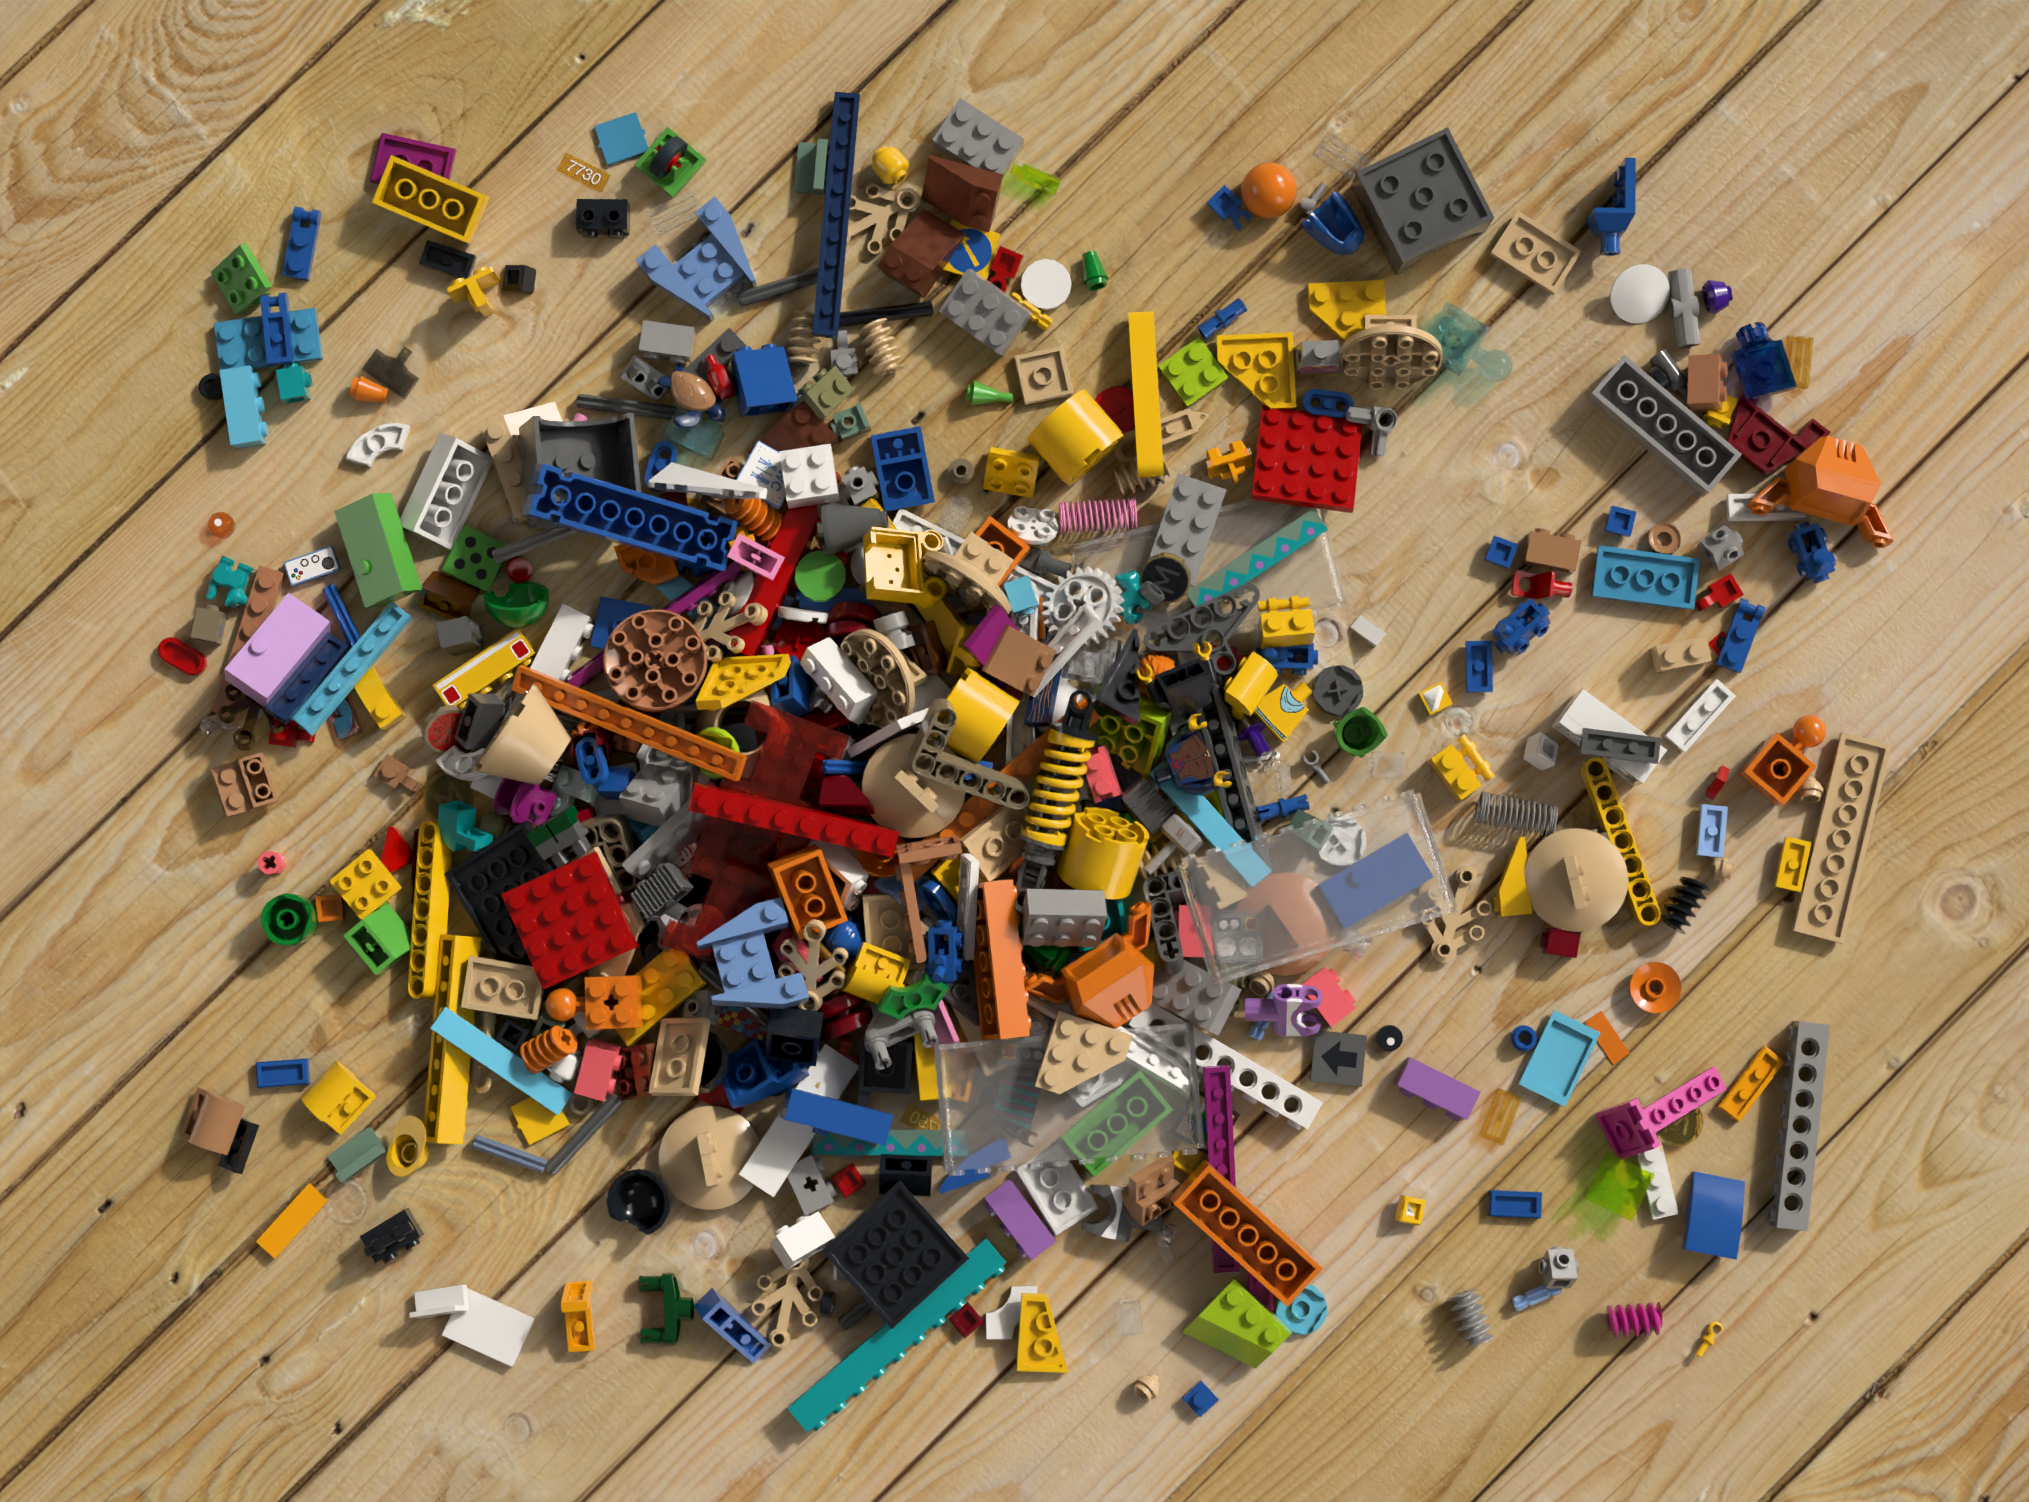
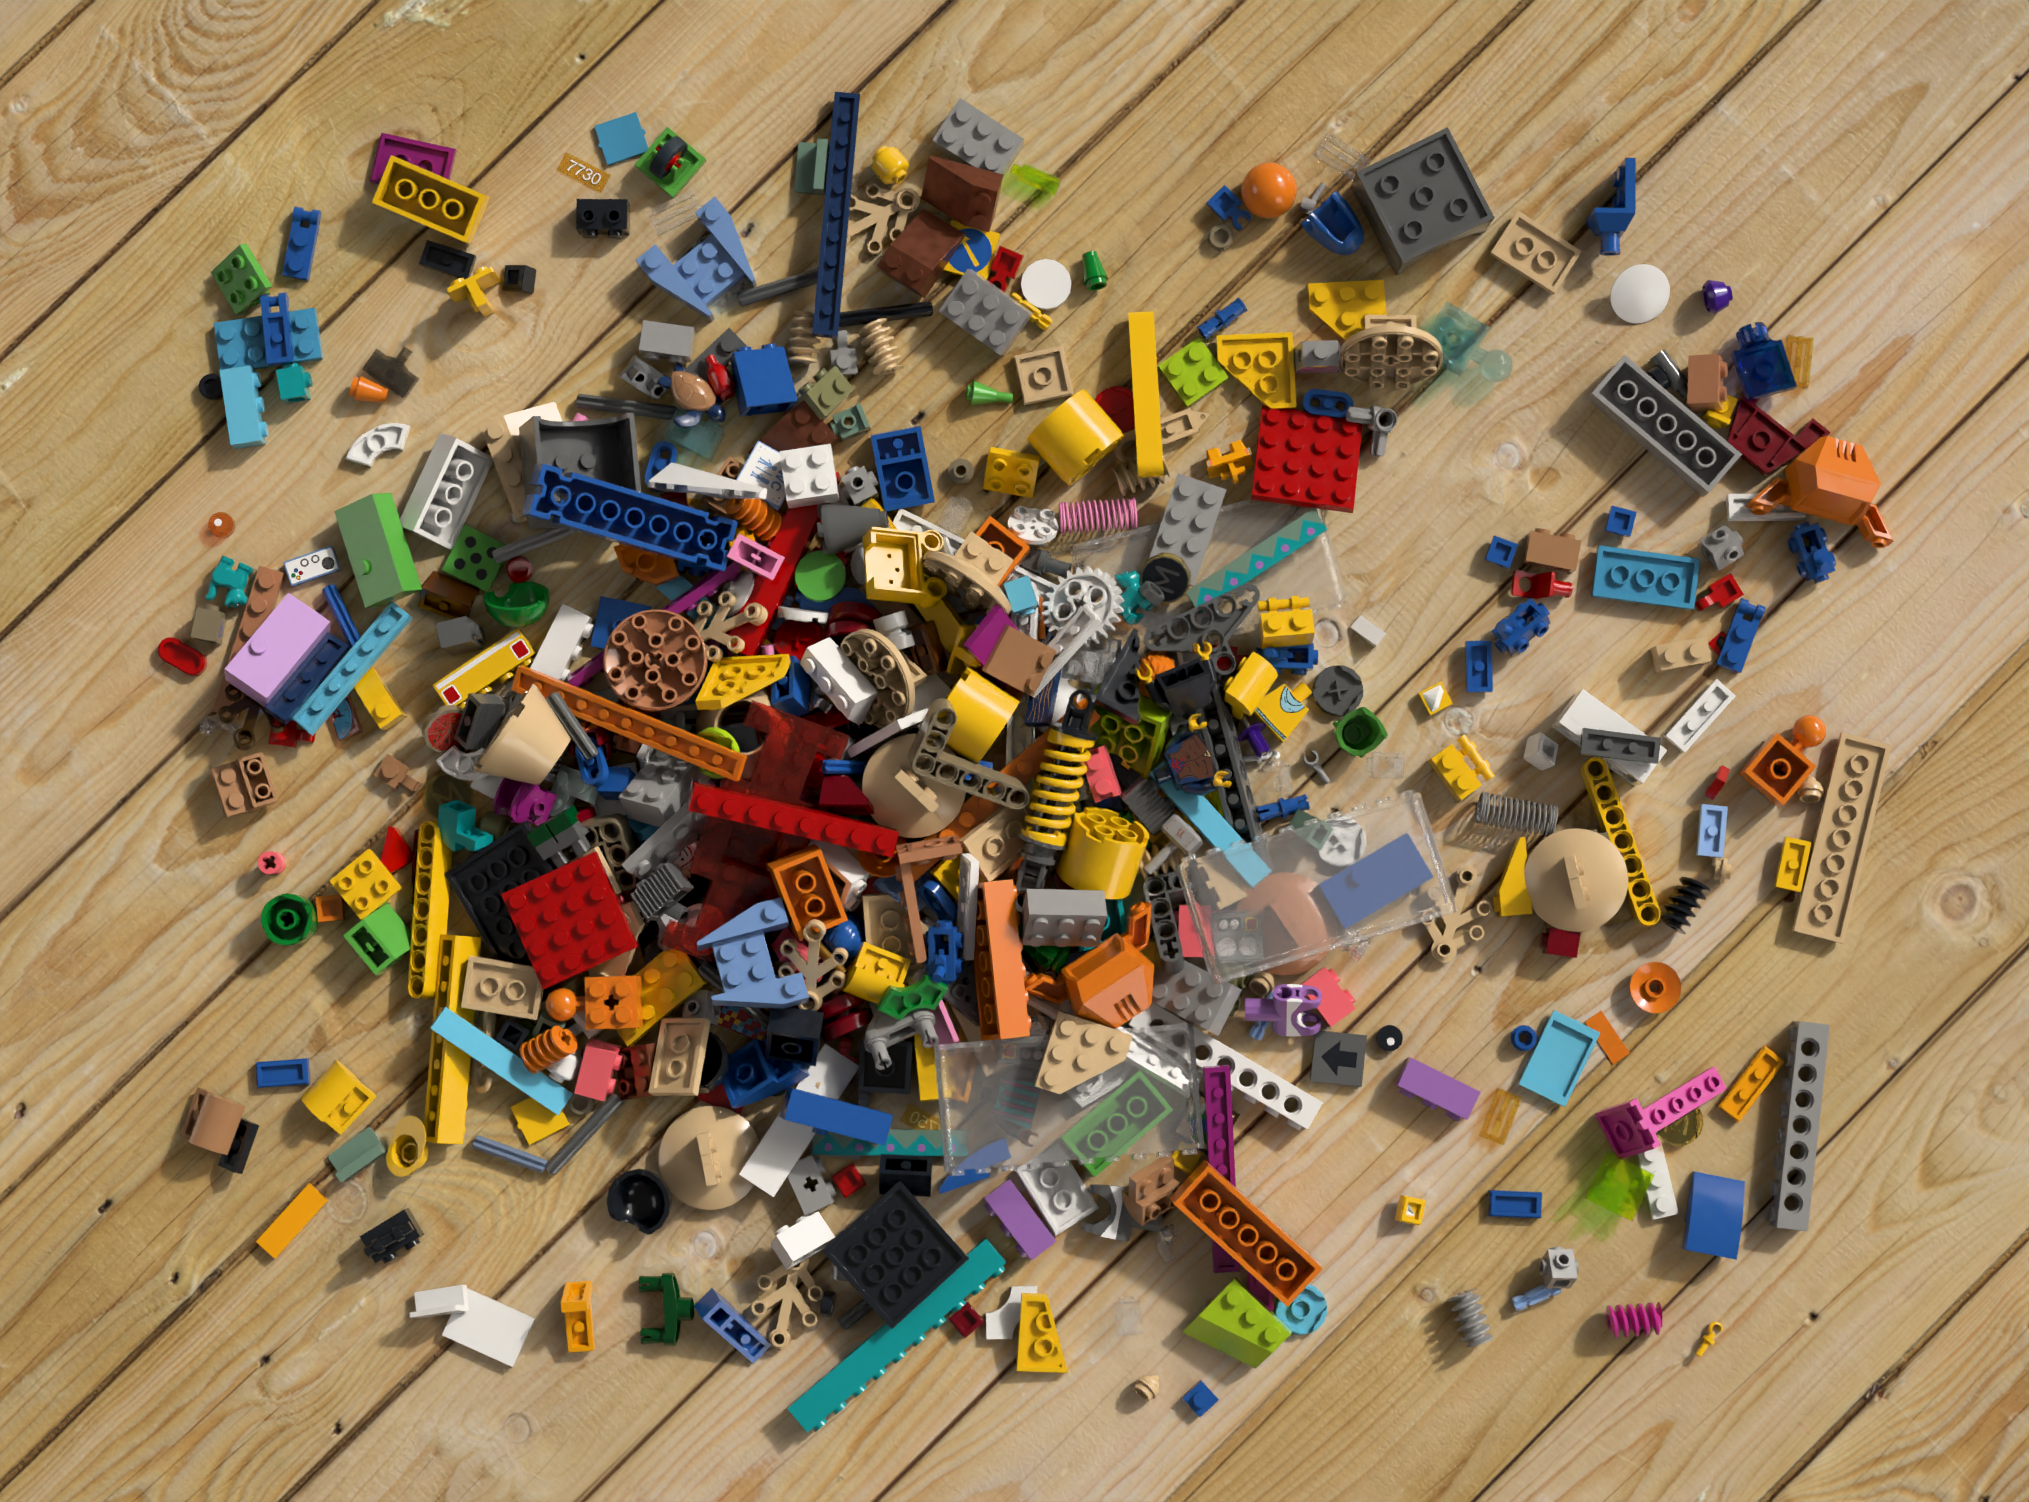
(572, 726): none -> dark grey axle
(1220, 237): none -> dark tan tile
(1671, 531): medium nougat piece -> none
(1684, 308): light grey piece -> none

